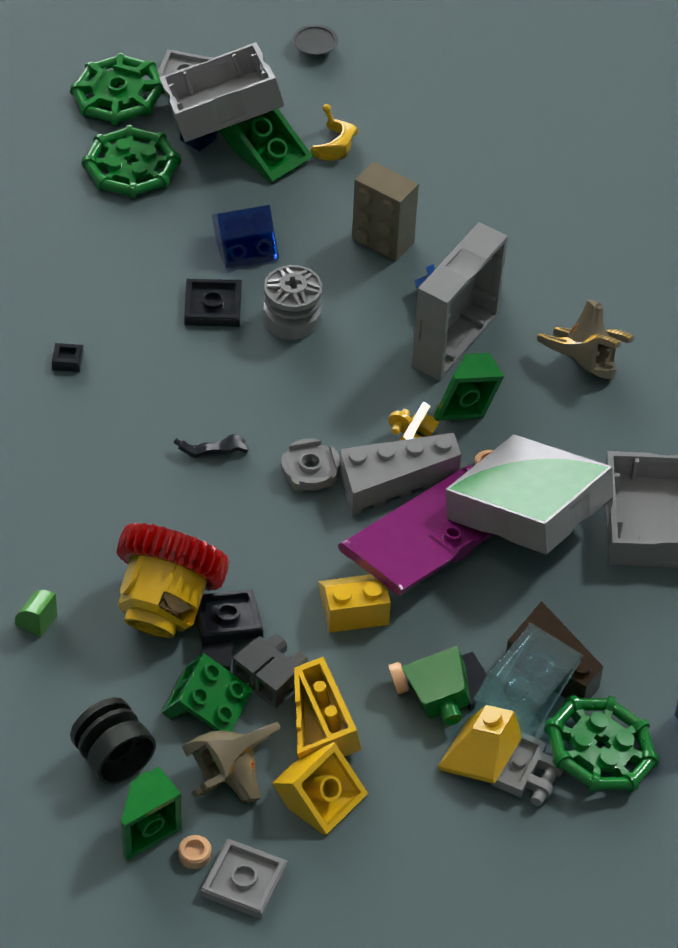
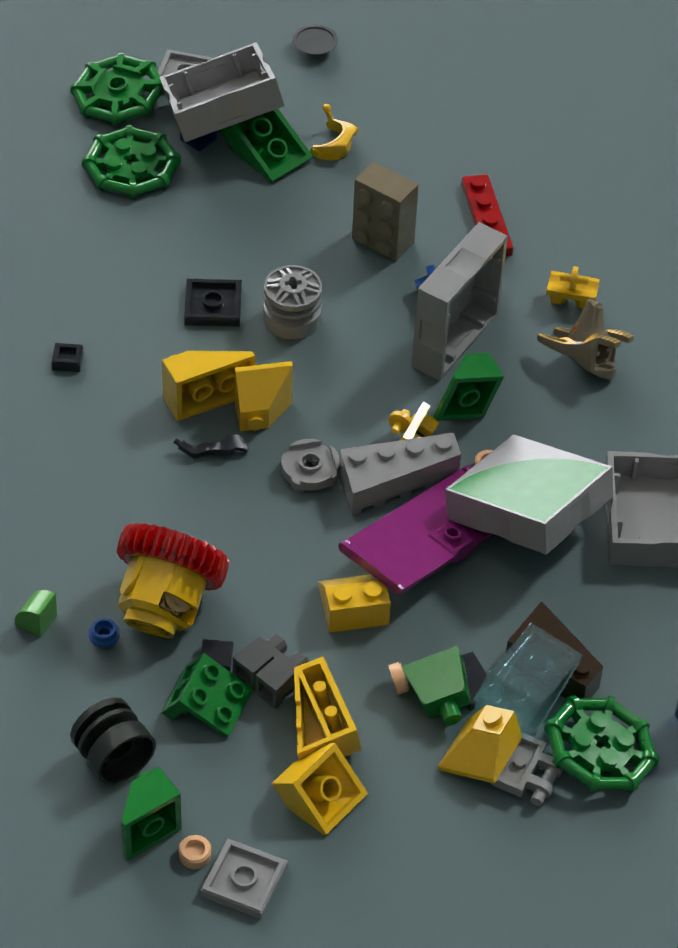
(104, 626): none -> blue plate
(201, 380): none -> yellow slope
(228, 617): black tile -> none
(229, 759): dark tan piece -> none
(245, 236): clear blue slope -> none
(262, 394): none -> yellow slope
(484, 205): none -> red plate
(571, 287): none -> yellow hips

